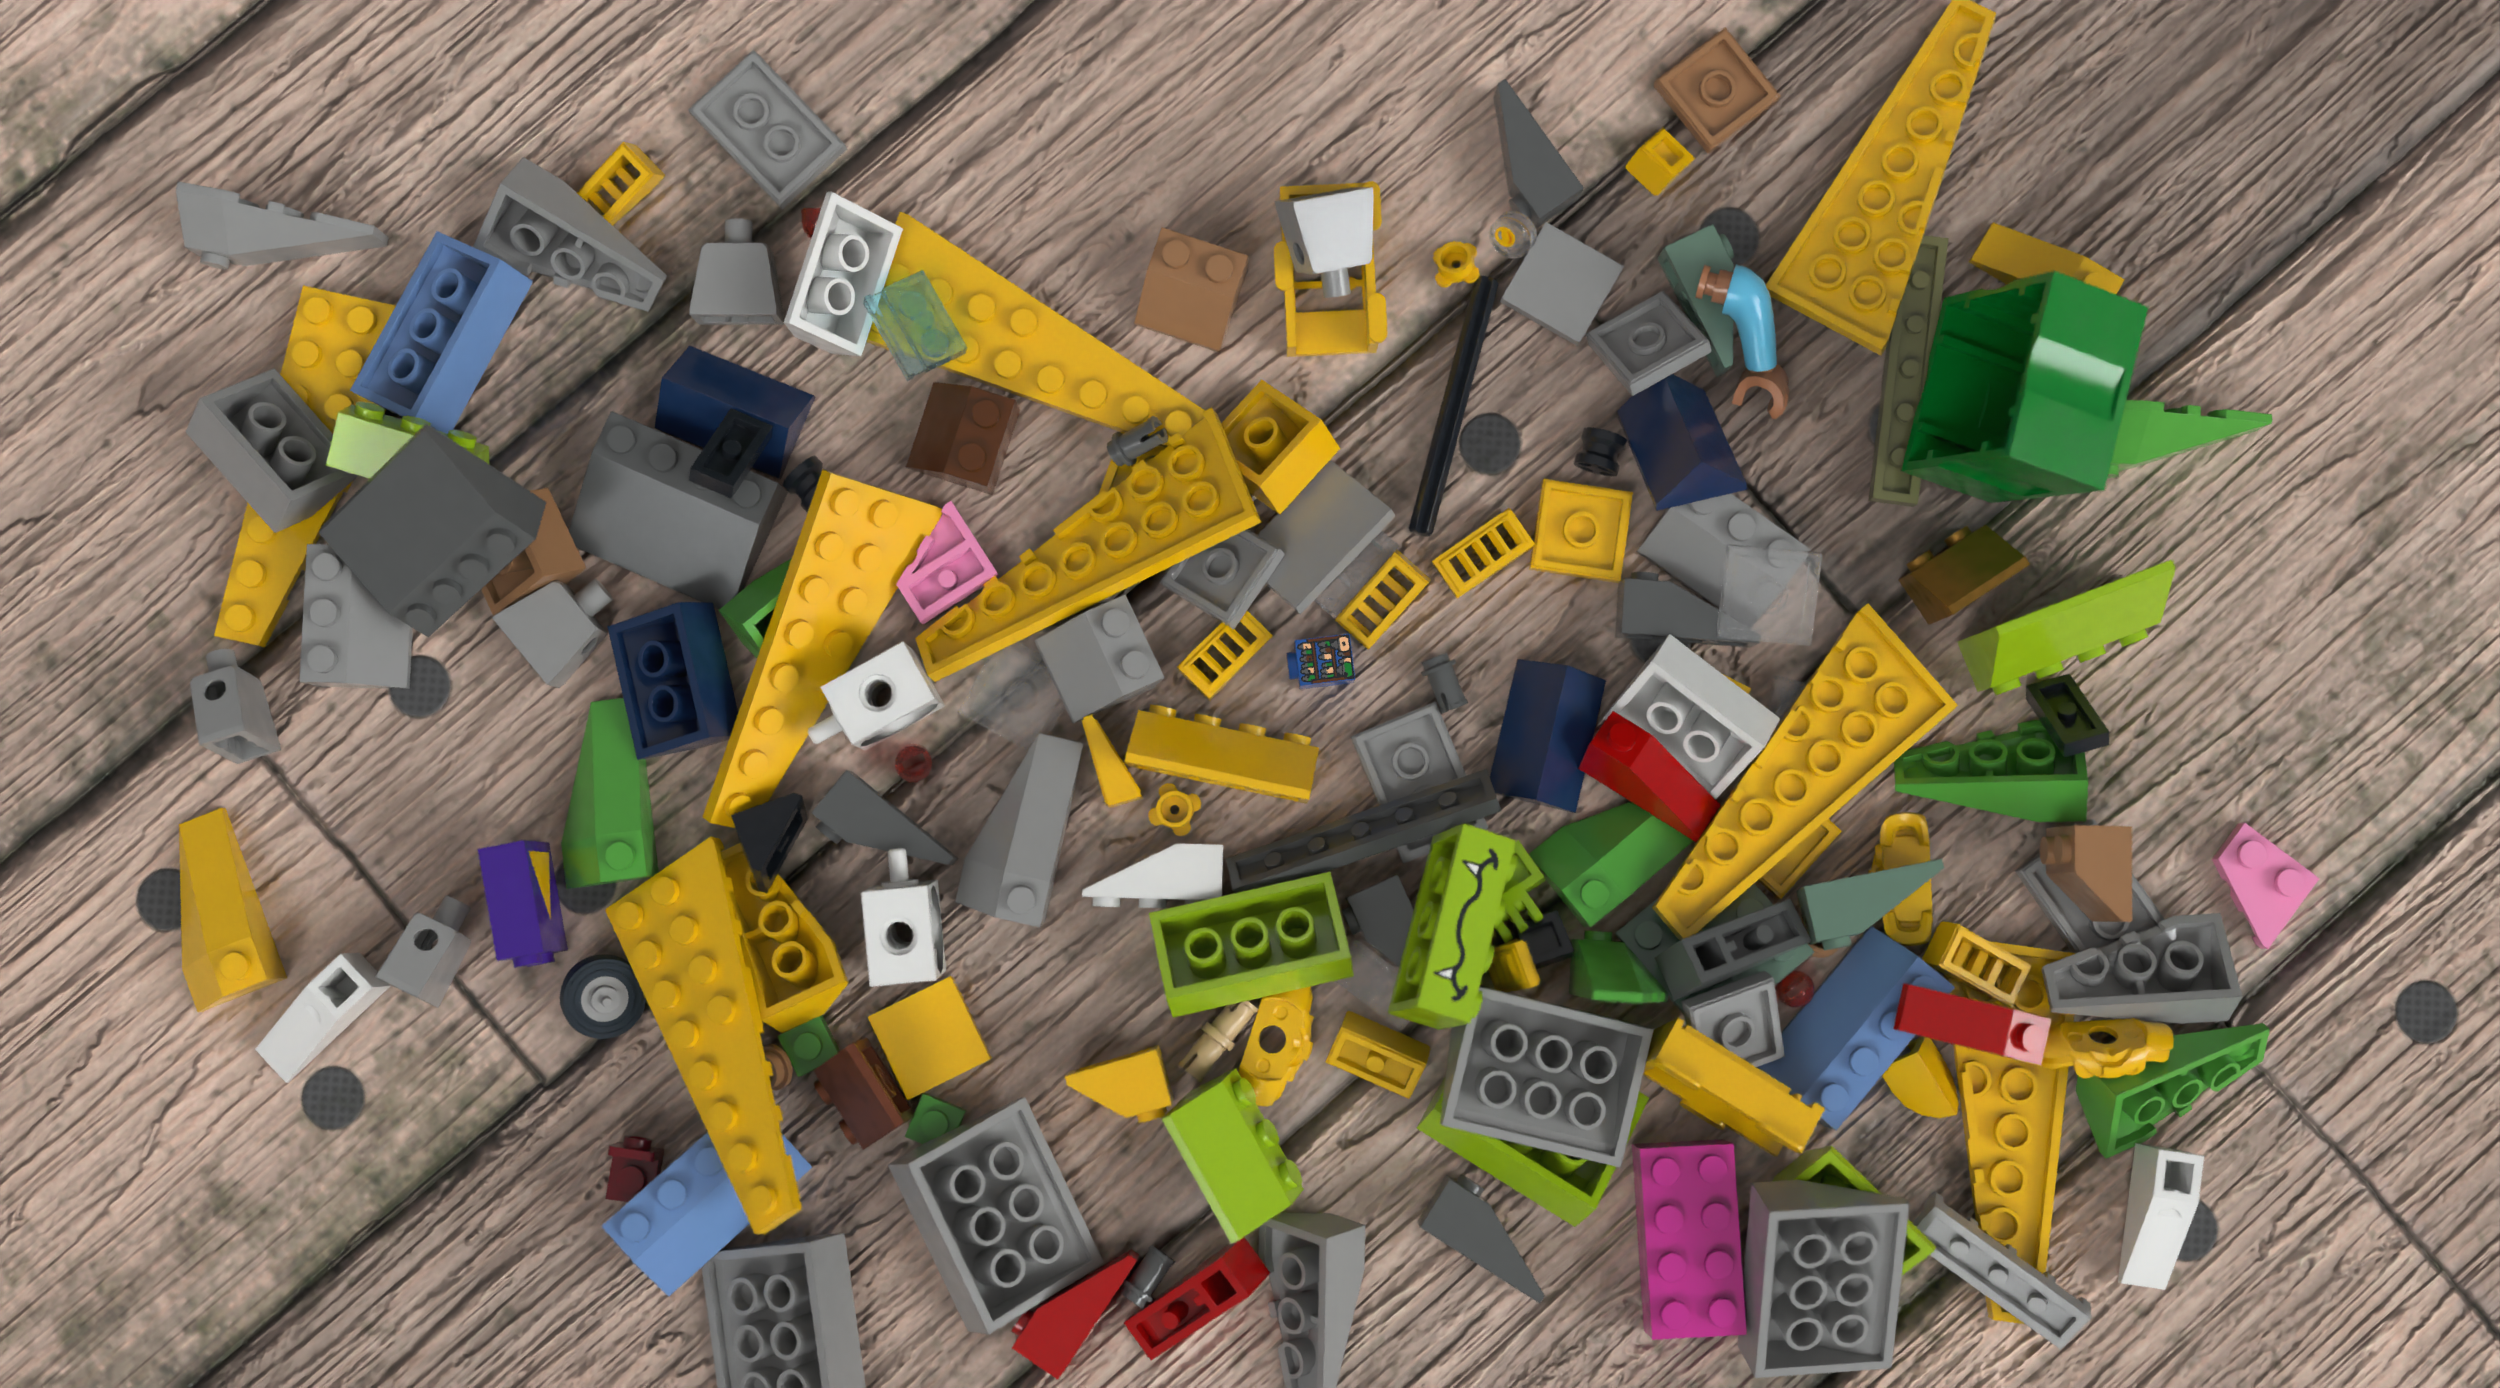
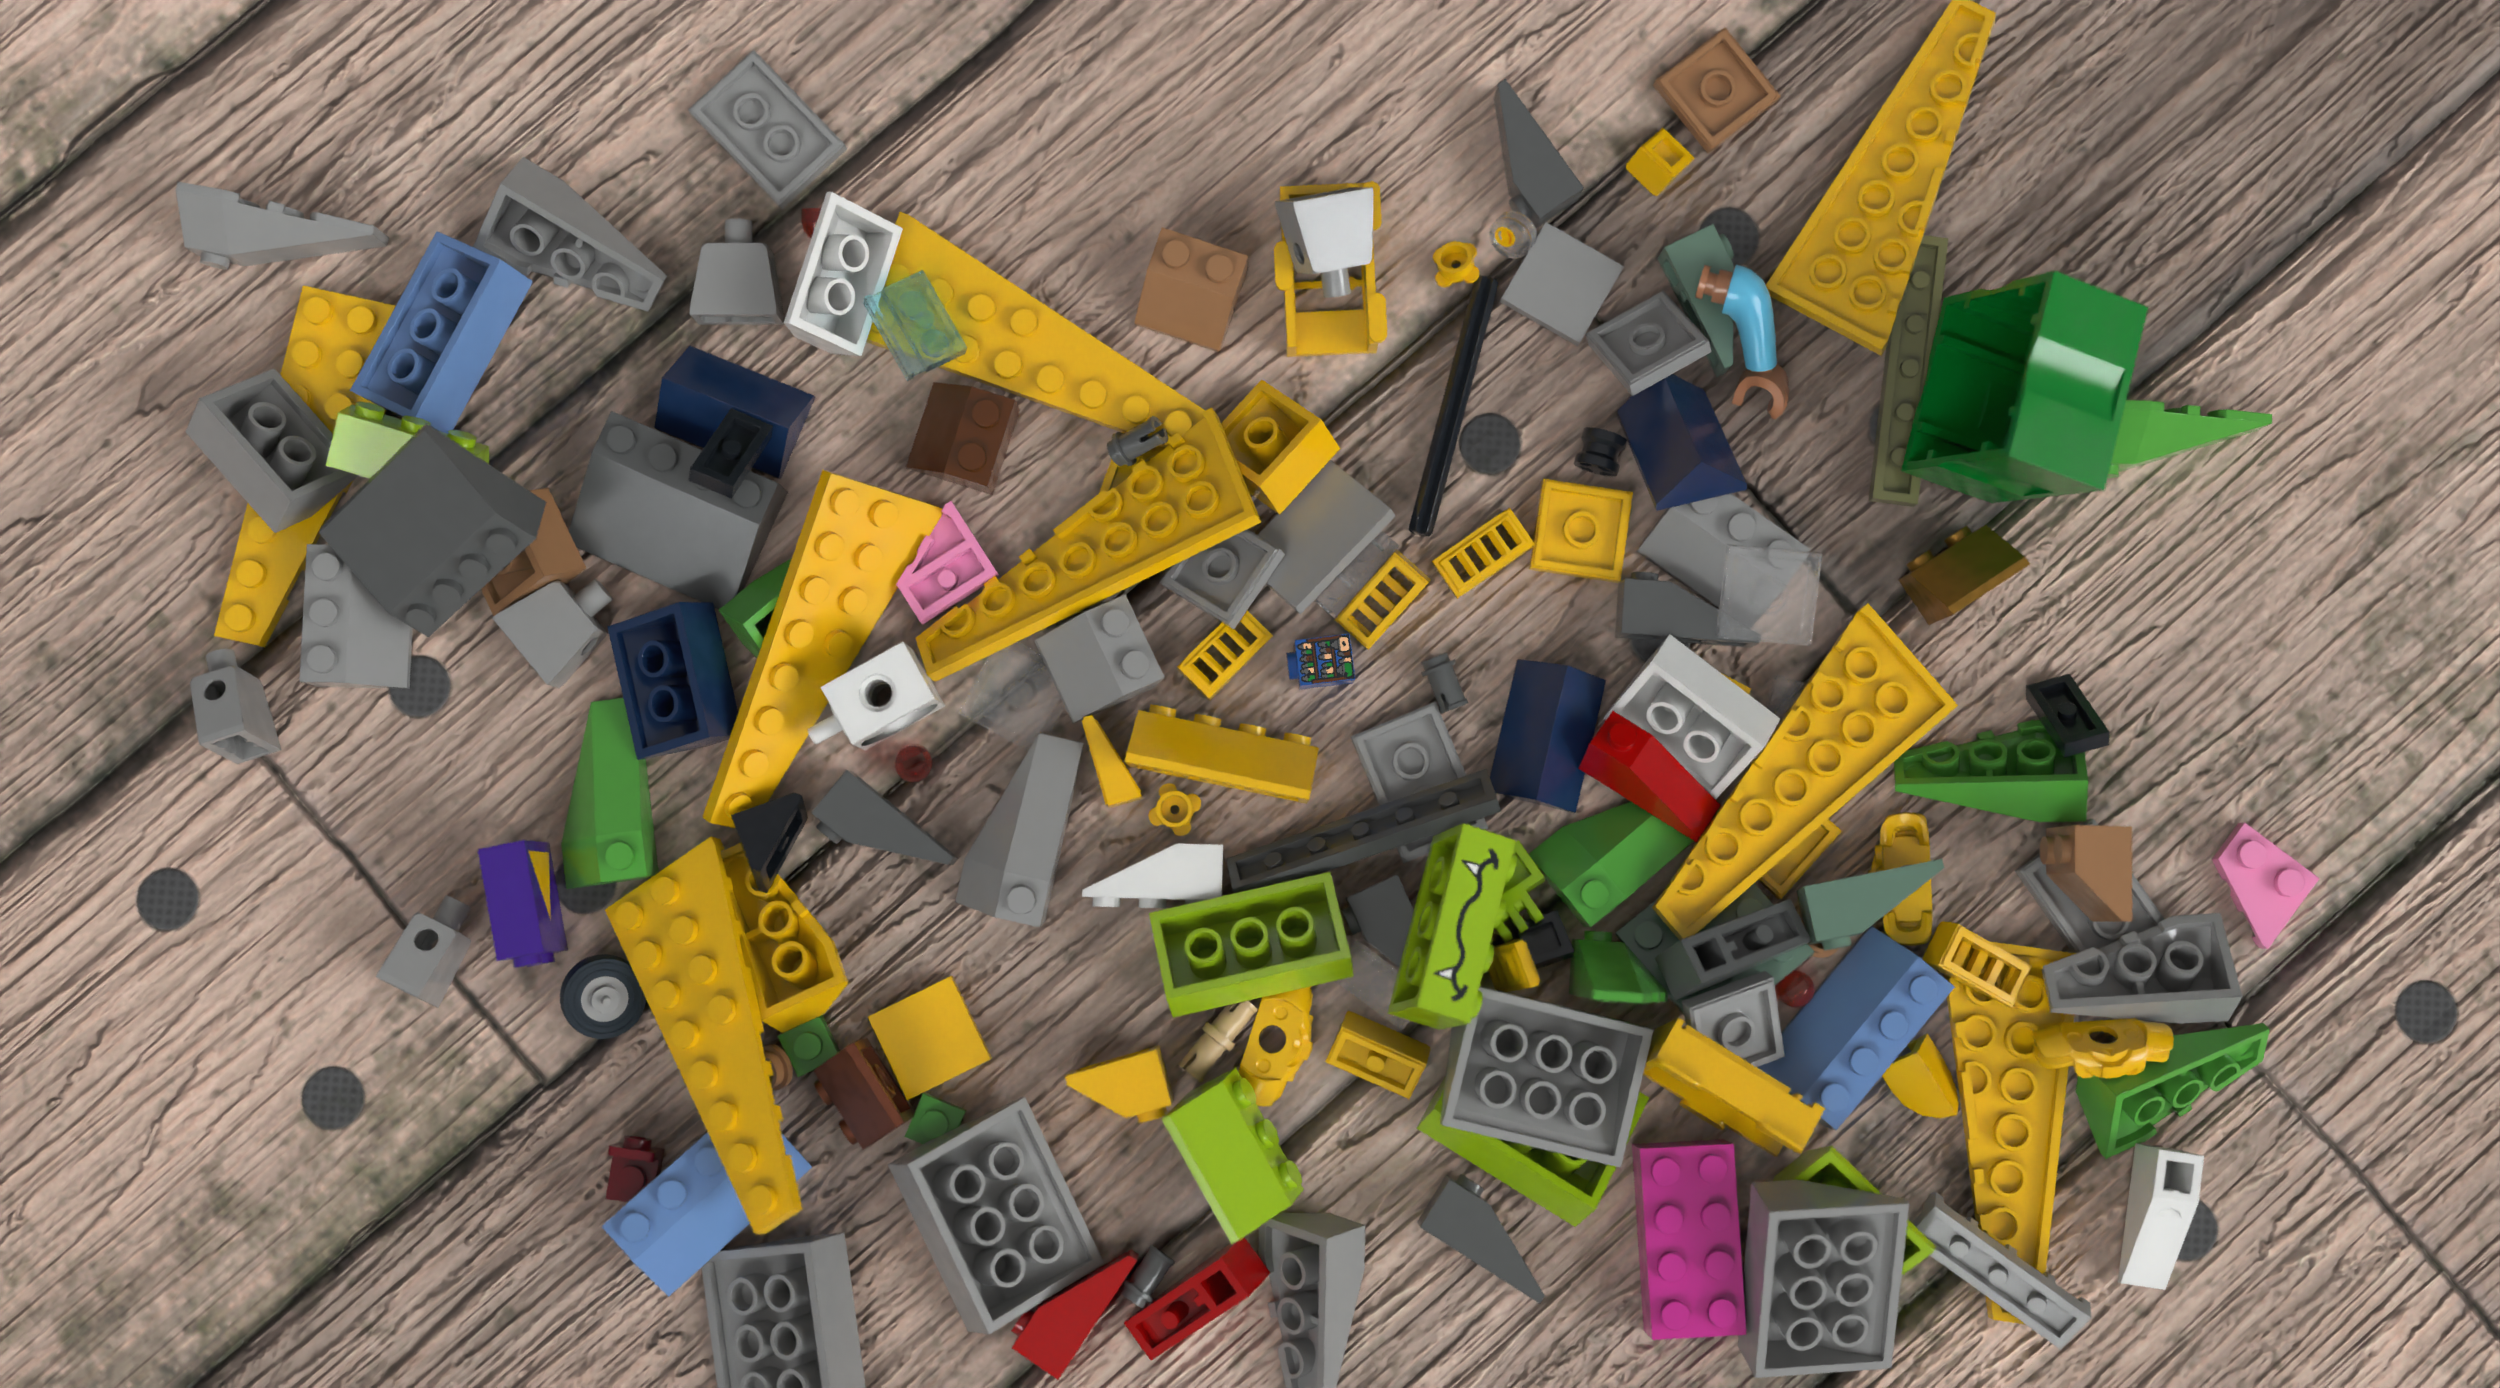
(222, 921): yellow wedge -> none
(321, 1013): white slope -> none
(616, 165): yellow slope -> none
(804, 480): black wheel -> none
(908, 902): white piece -> none
(1972, 1024): red slope -> none
(2014, 256): yellow slope -> none
(2068, 629): lime slope -> none

